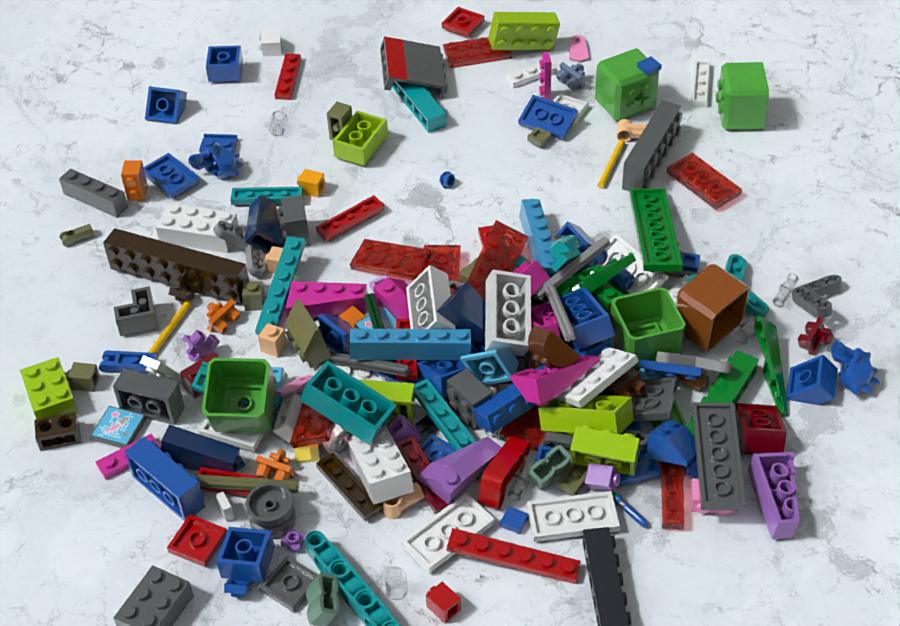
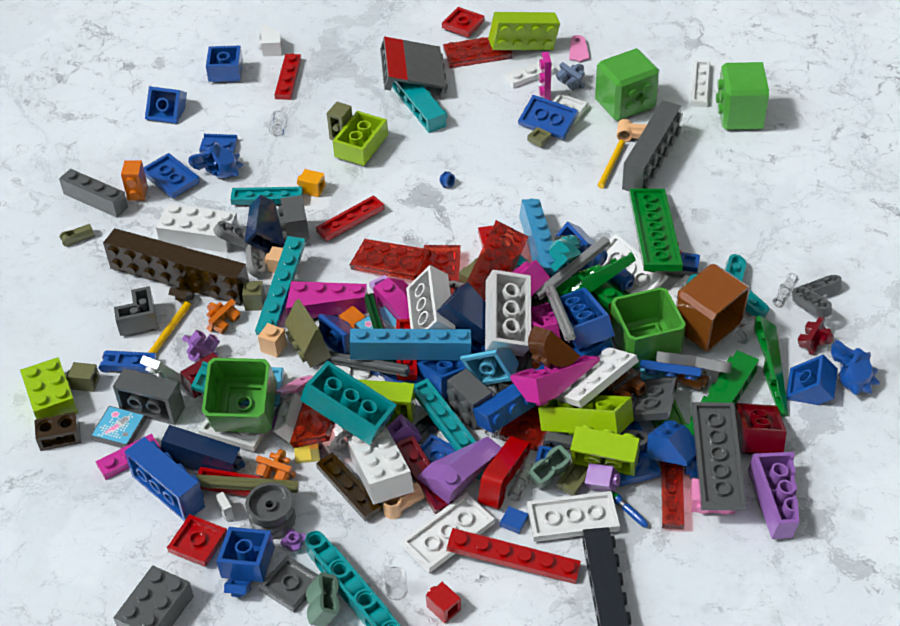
(649, 65): blue tile -> none
(704, 181): clear red plate -> none

